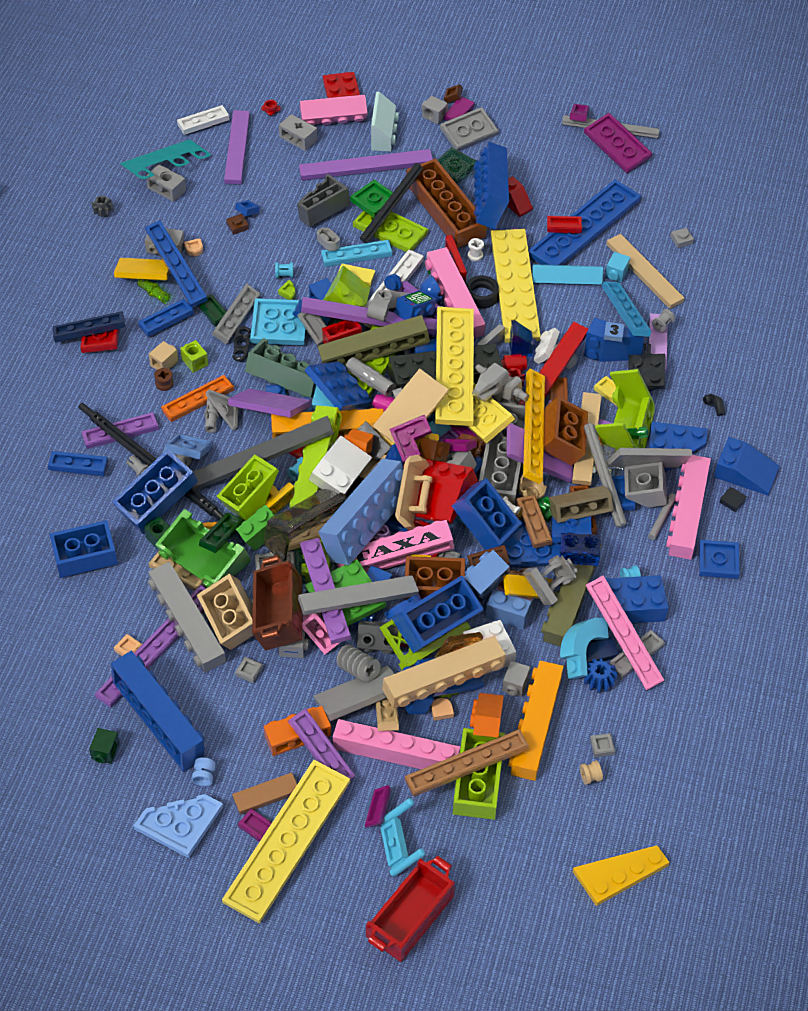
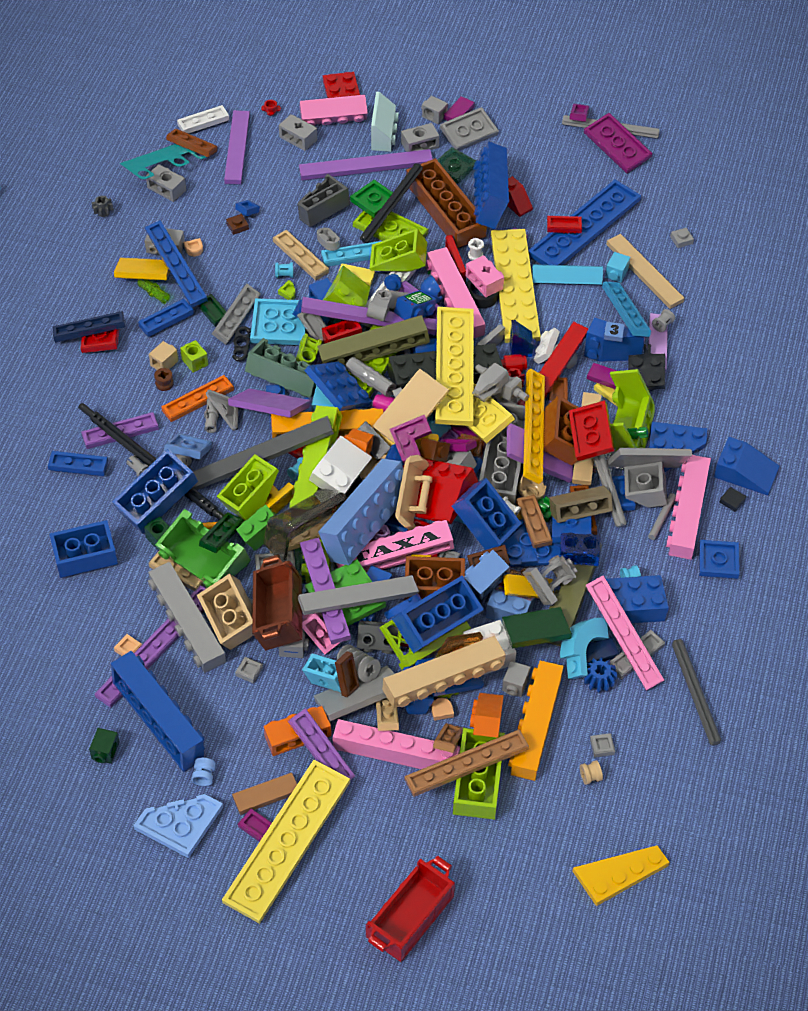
(191, 142): none -> dark orange tile
(301, 255): none -> tan tile
(308, 349): none -> lime piece
(322, 672): none -> medium azure brick
(347, 674): none -> reddish brown tile
(378, 806): magenta tile -> none
(395, 842): medium azure plate -> none
(399, 253): none -> lime slope
(420, 138): none -> light grey brick
(448, 738): none -> medium nougat tile
(453, 93): reddish brown tile -> none
(484, 276): none -> bright pink brick
(536, 627): none -> dark green tile
(591, 430): none -> red plate
(601, 375): none -> magenta tile
(696, 692): none -> dark grey axle
(715, 401): black arm -> none

